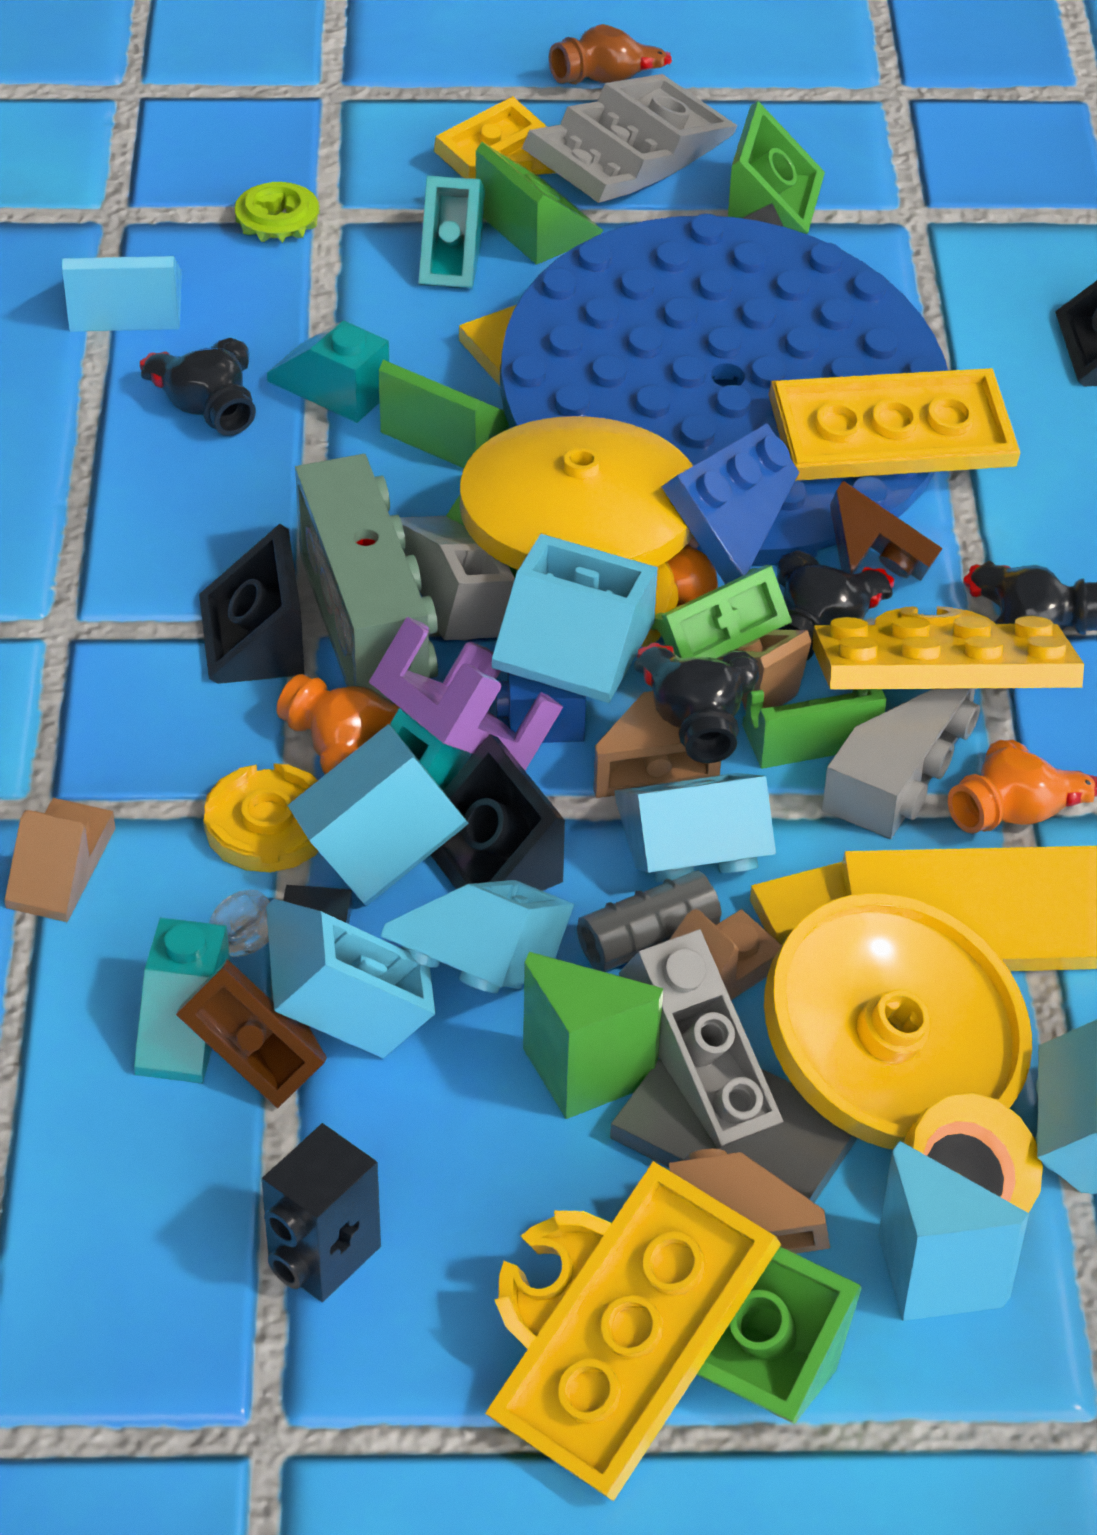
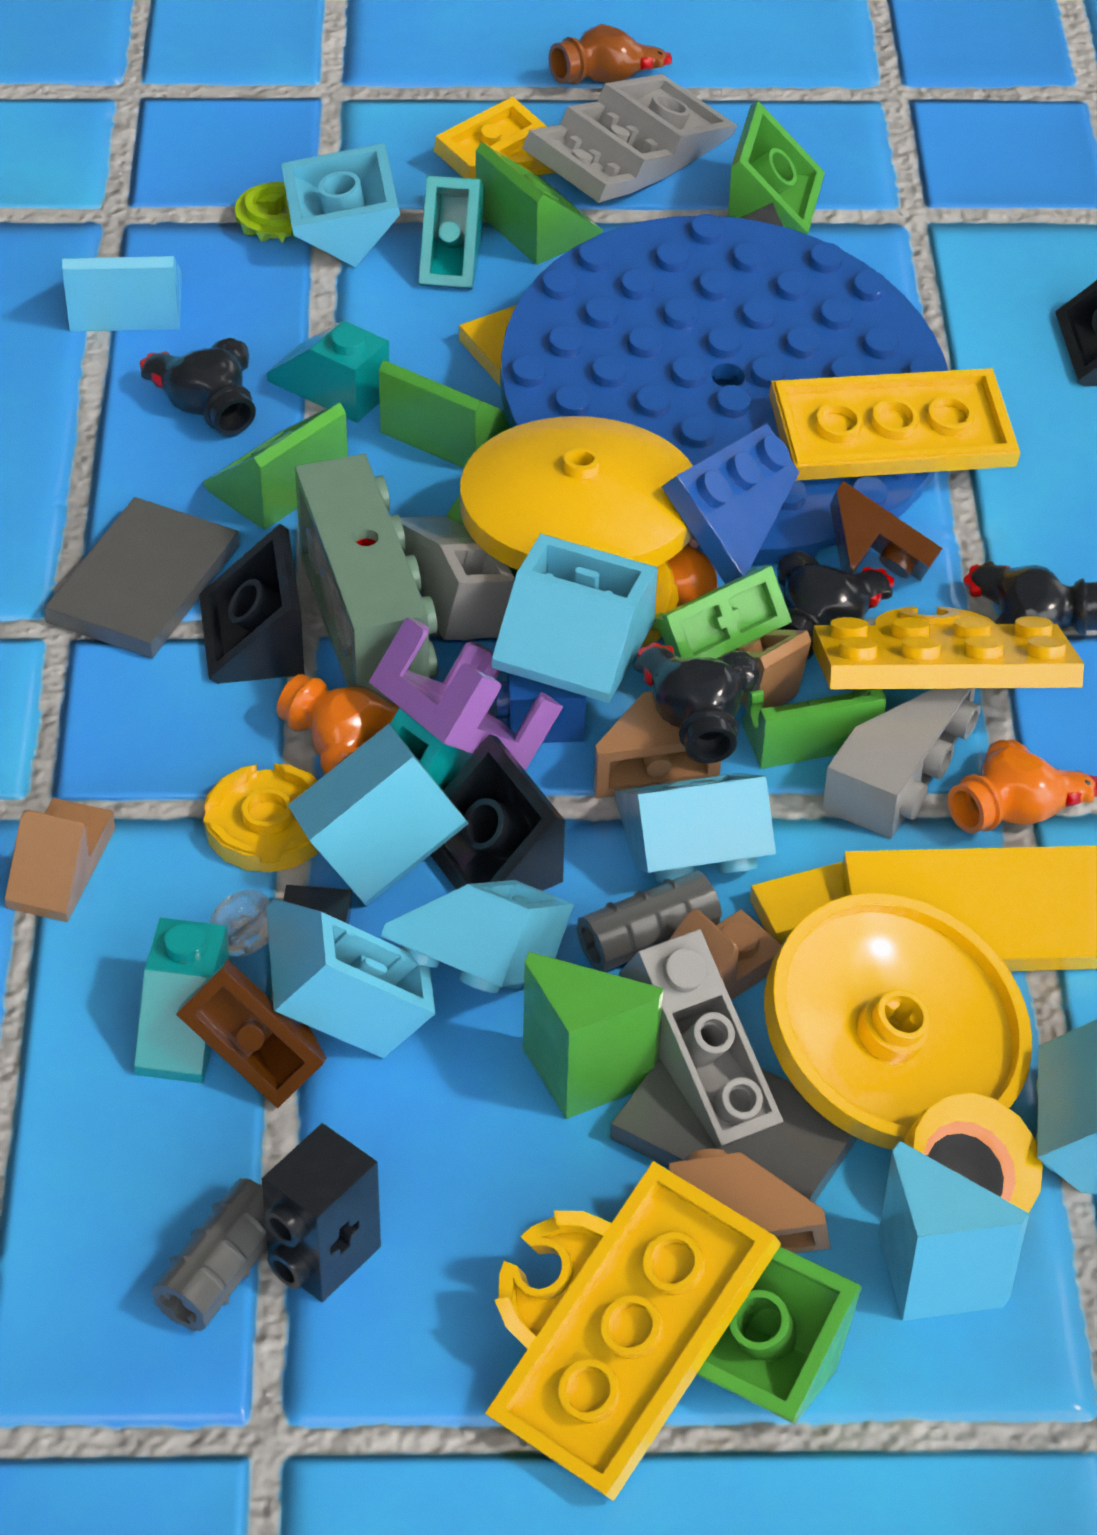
(142, 577): none -> dark grey tile
(214, 1258): none -> dark grey axle
(264, 480): none -> bright green slope
(342, 200): none -> medium azure slope

